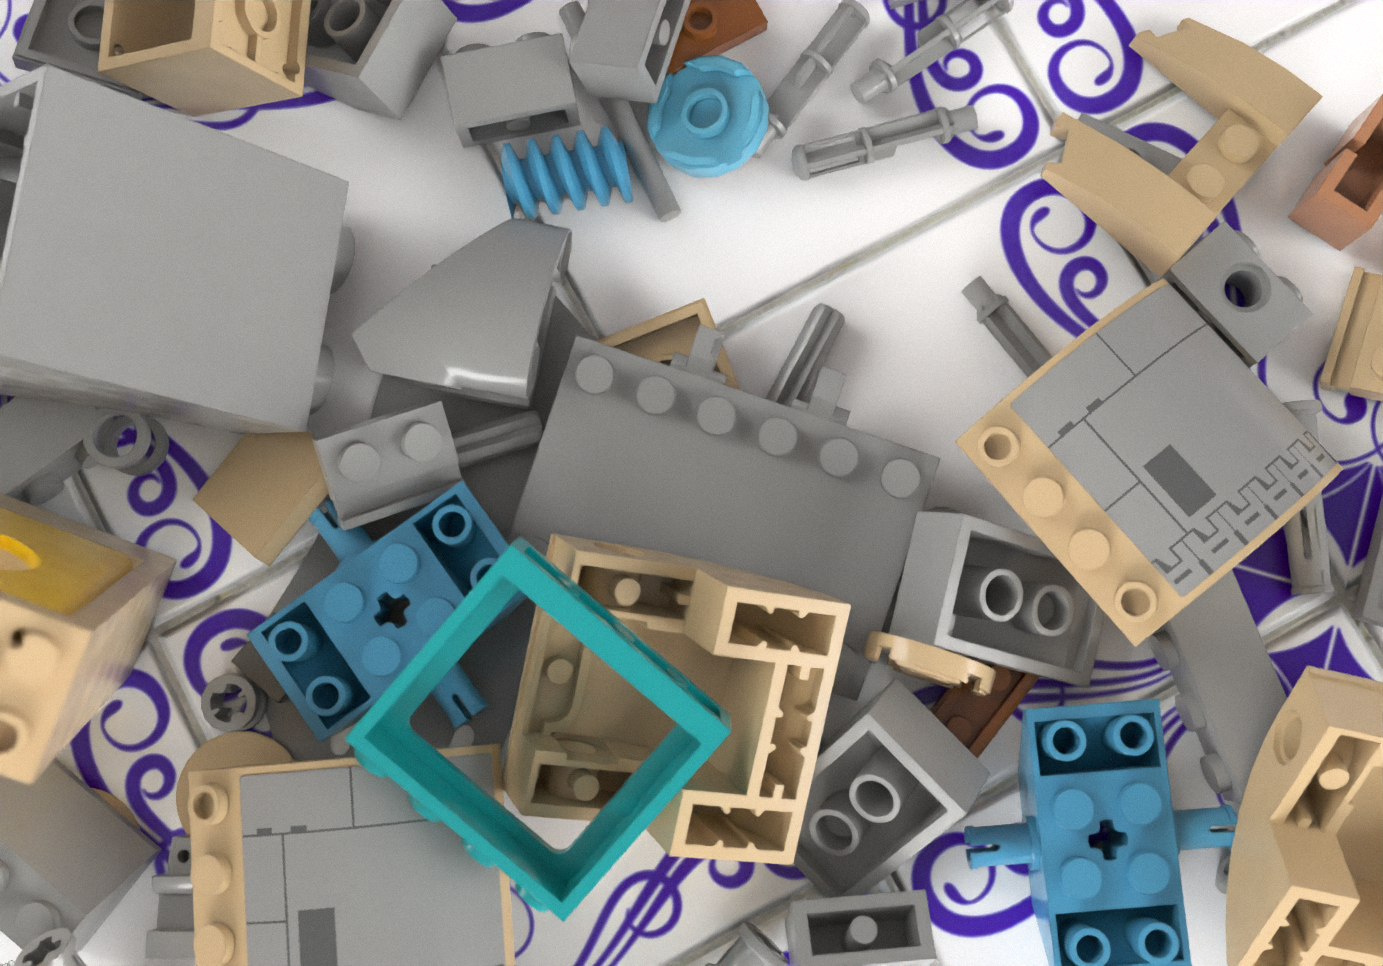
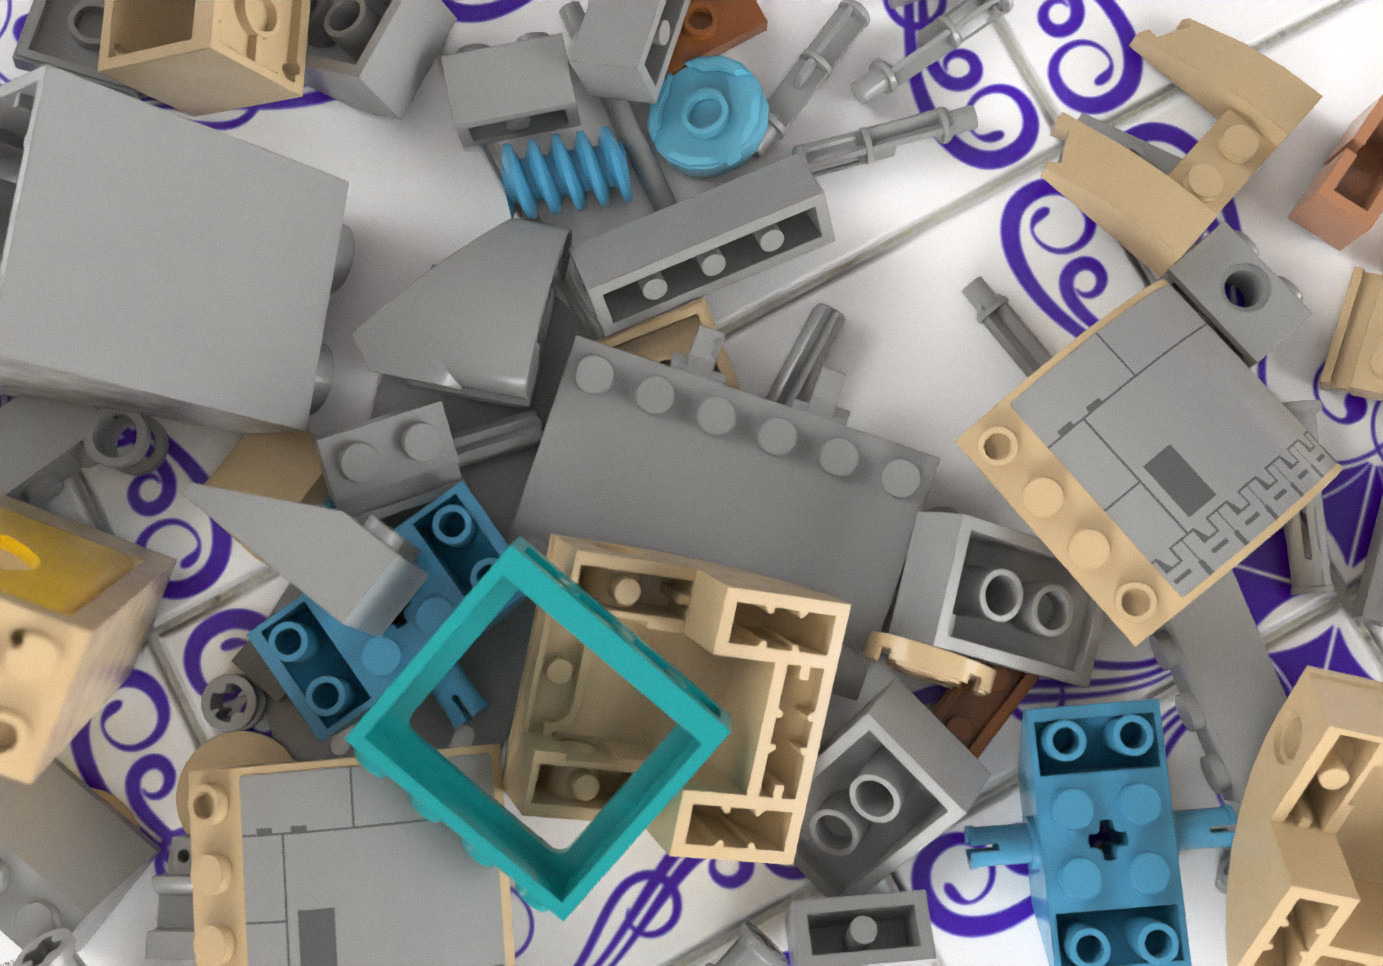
(344, 566): none -> light grey slope
(703, 244): none -> light grey brick

